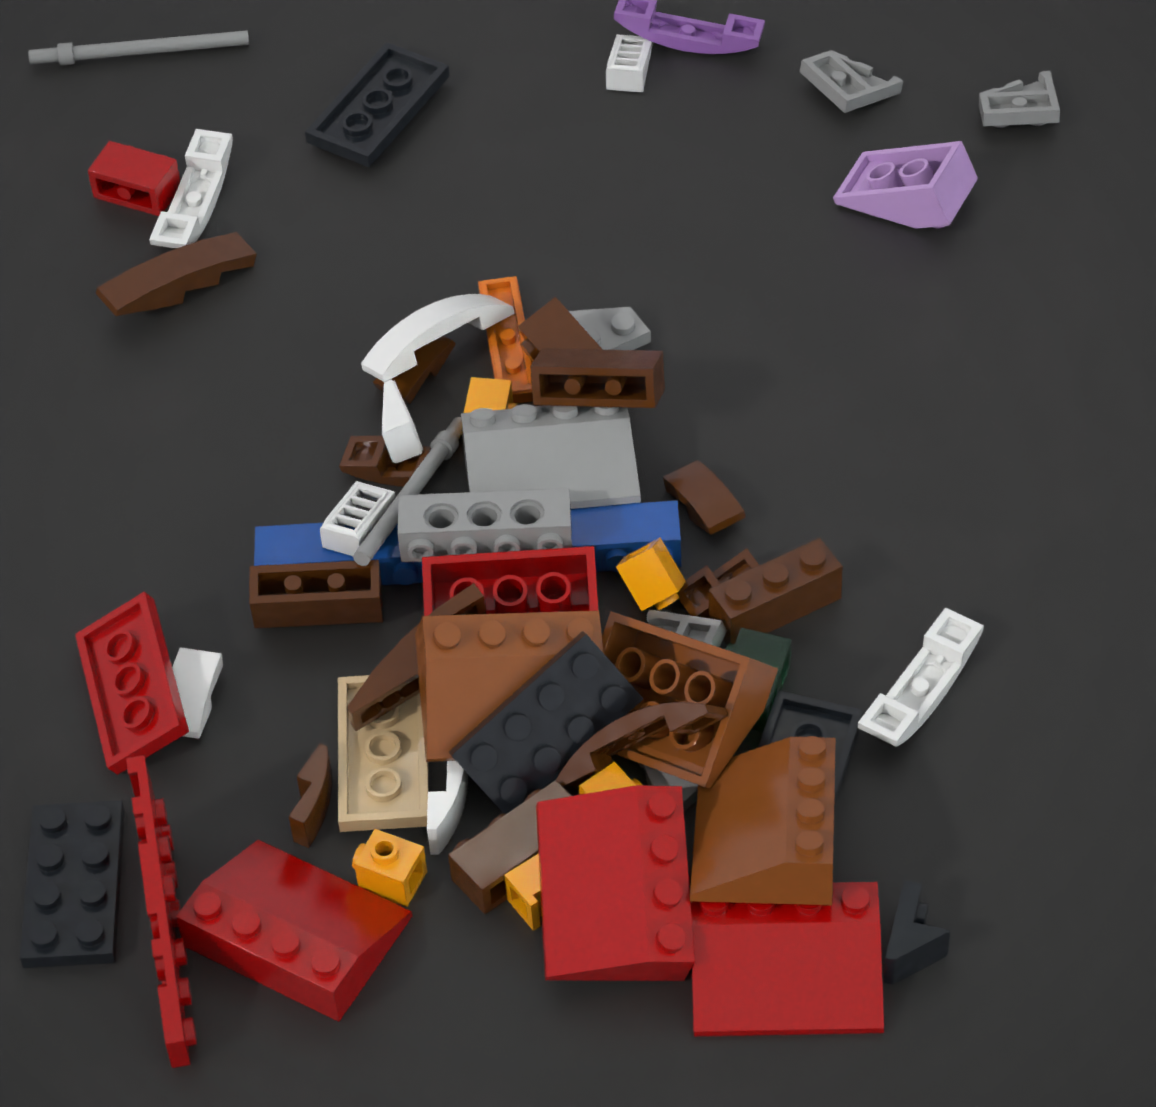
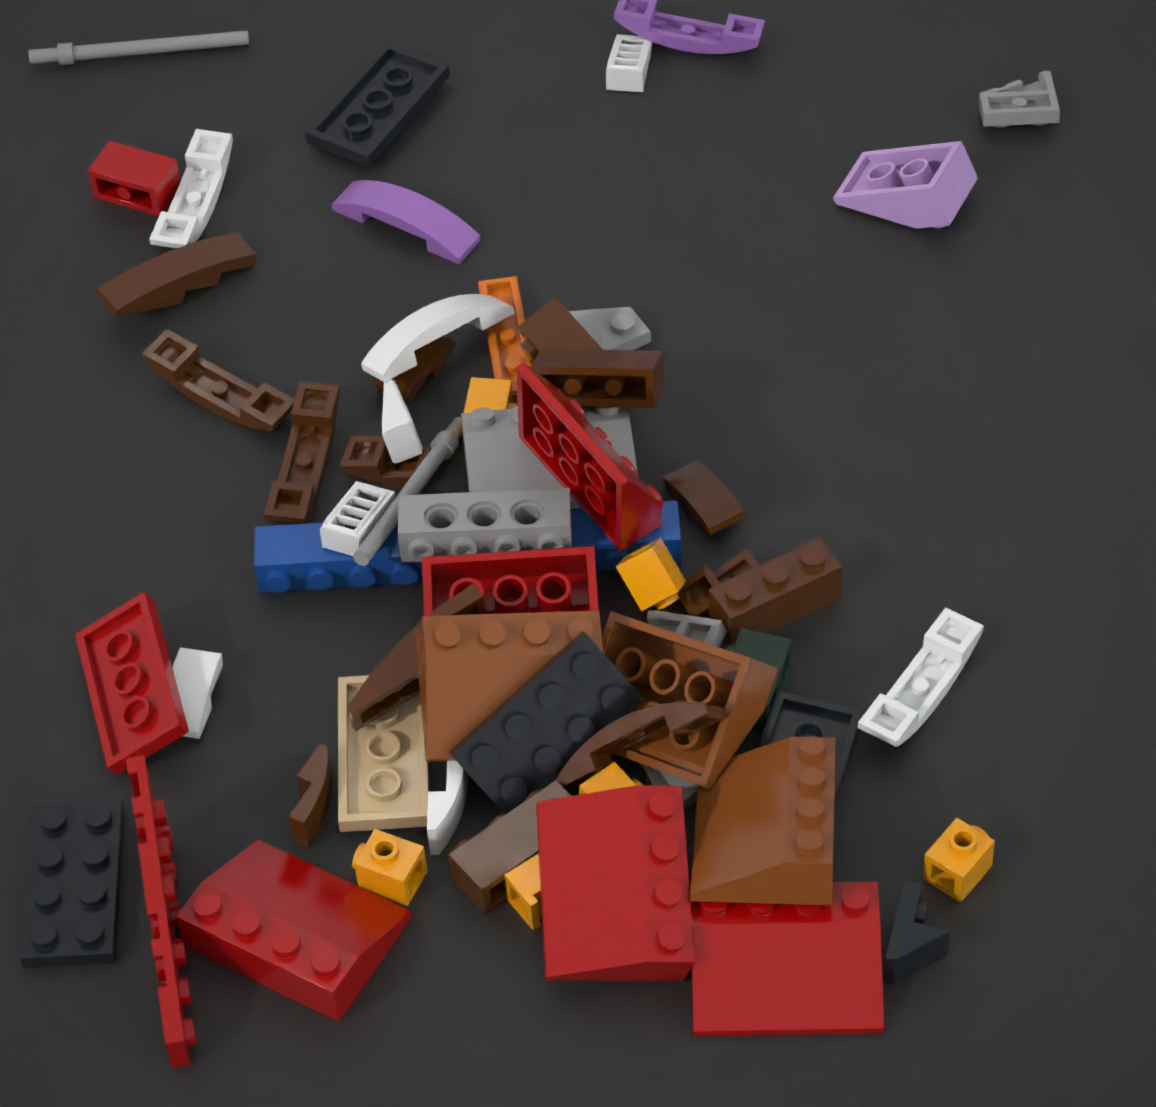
(214, 388): none -> reddish brown slope
(306, 453): none -> reddish brown slope
(315, 594): reddish brown brick -> none
(412, 212): none -> medium lavender slope
(585, 461): none -> red slope
(846, 81): light grey wing -> none
(958, 859): none -> light orange brick

